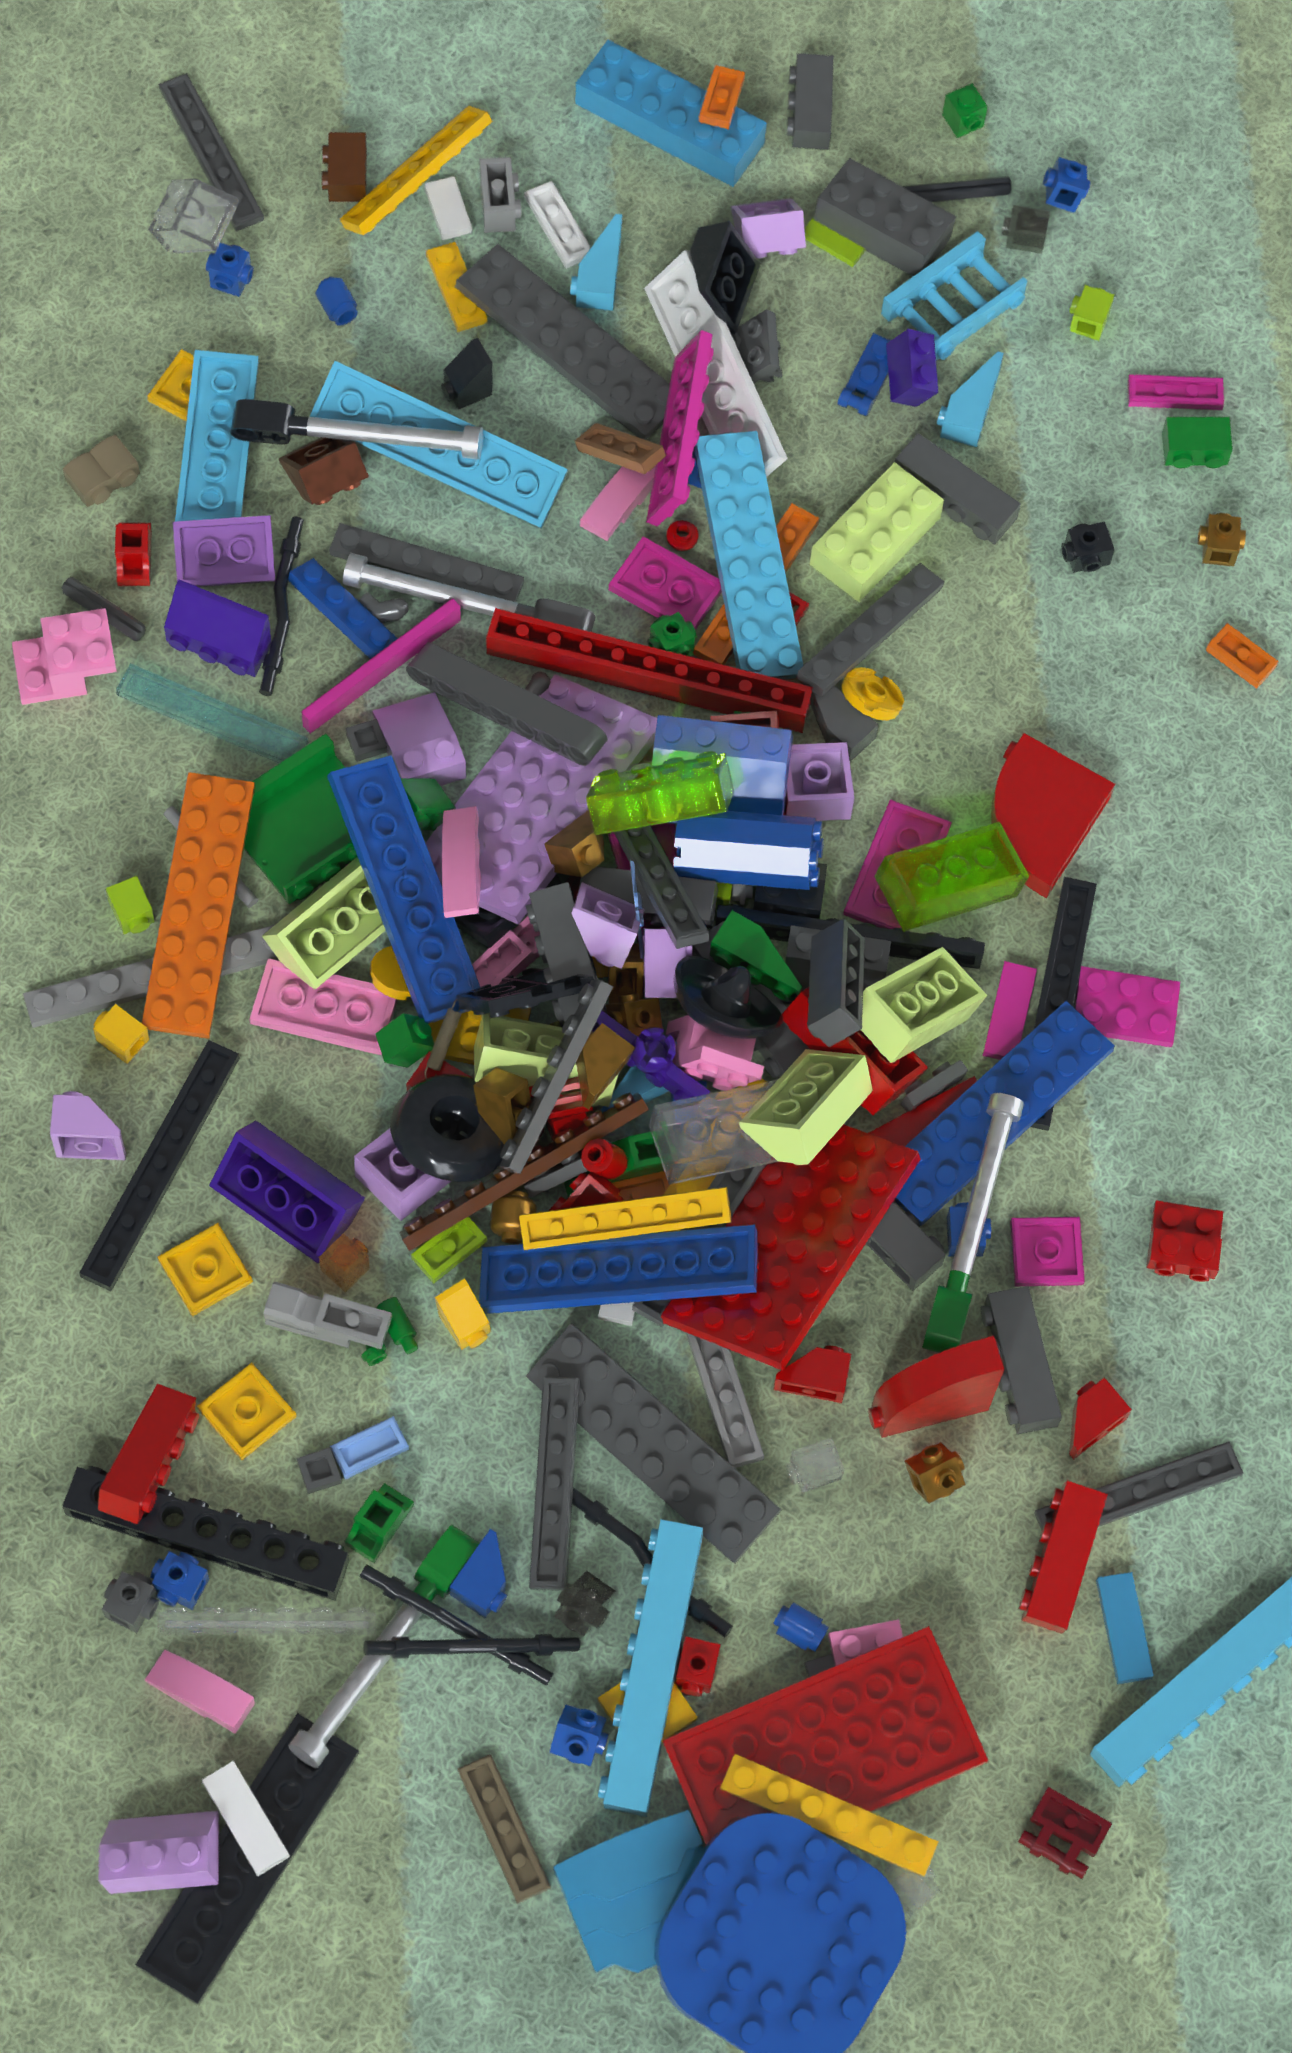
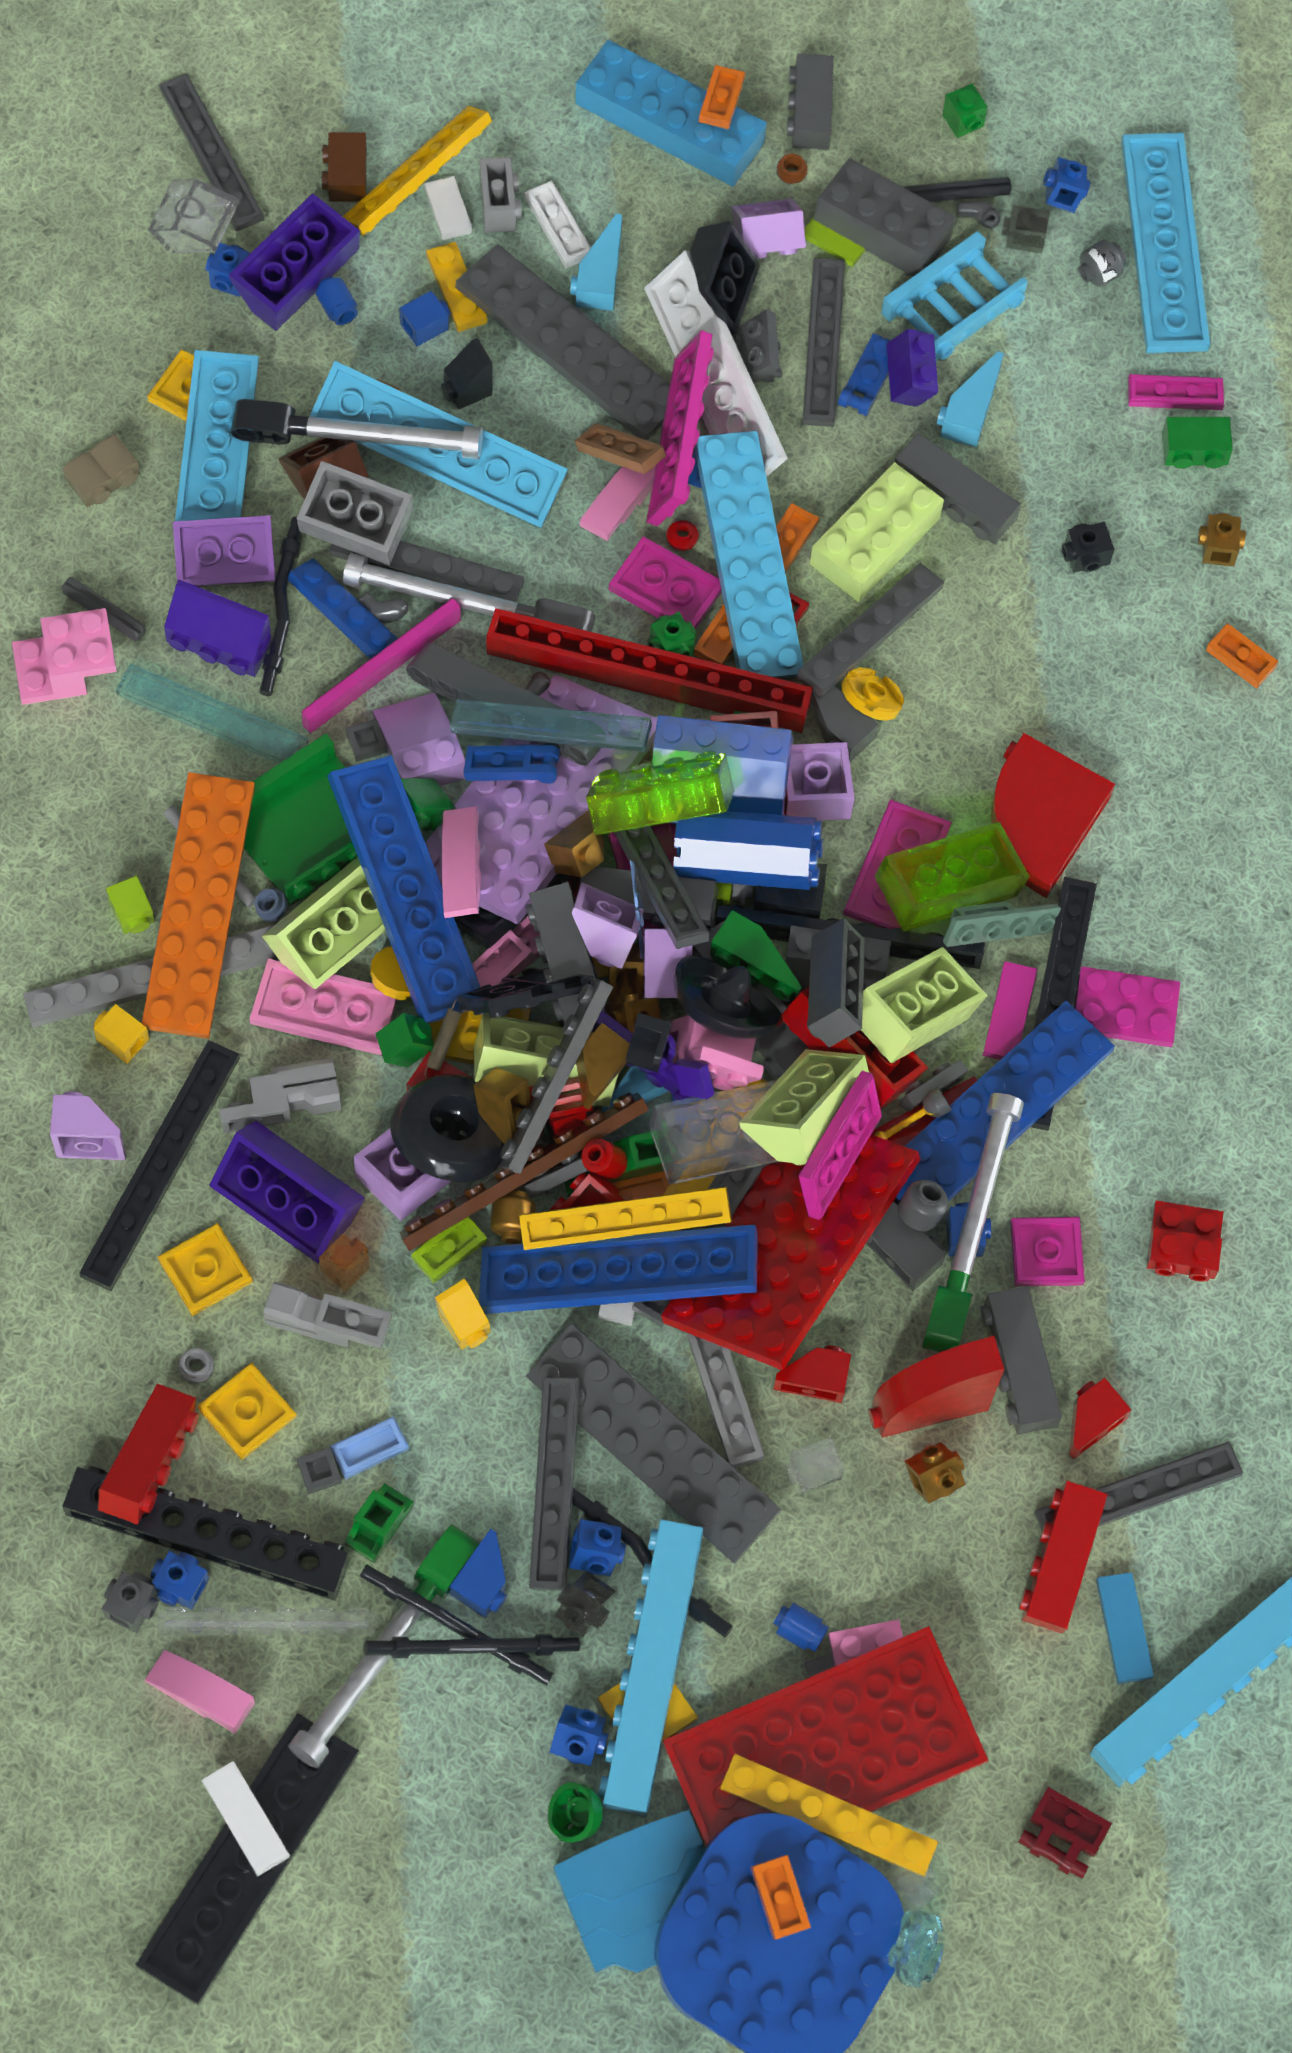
(133, 553): red brick -> none
(160, 1852): lavender slope -> none
(191, 1356): none -> light grey plate
(266, 899): none -> sand blue plate
(284, 1090): none -> light grey plate
(294, 261): none -> dark purple slope
(355, 513): none -> light grey brick
(400, 1330): green plant -> none
(424, 318): none -> blue brick
(504, 1829): dark tan tile -> none
(511, 763): none -> blue plate
(551, 725): none -> clear light blue tile
(582, 1811): none -> green helmet
(596, 1547): none -> blue brick
(648, 1042): none -> black panel
(694, 1079): none -> dark purple tile
(697, 1666): red brick -> none
(780, 1897): none -> orange plate
(792, 161): none -> dark orange plate
(823, 342): none -> dark grey tile
(840, 1145): none -> dark pink tile
(917, 1948): none -> clear light blue plate
(923, 1205): none -> dark grey head
(933, 1105): none -> hinge
(981, 211): none -> dark grey arm
(998, 922): none -> sand green bracket
(1091, 312): lime brick -> none
(1102, 263): none -> dark grey head
(1165, 243): none -> medium azure plate

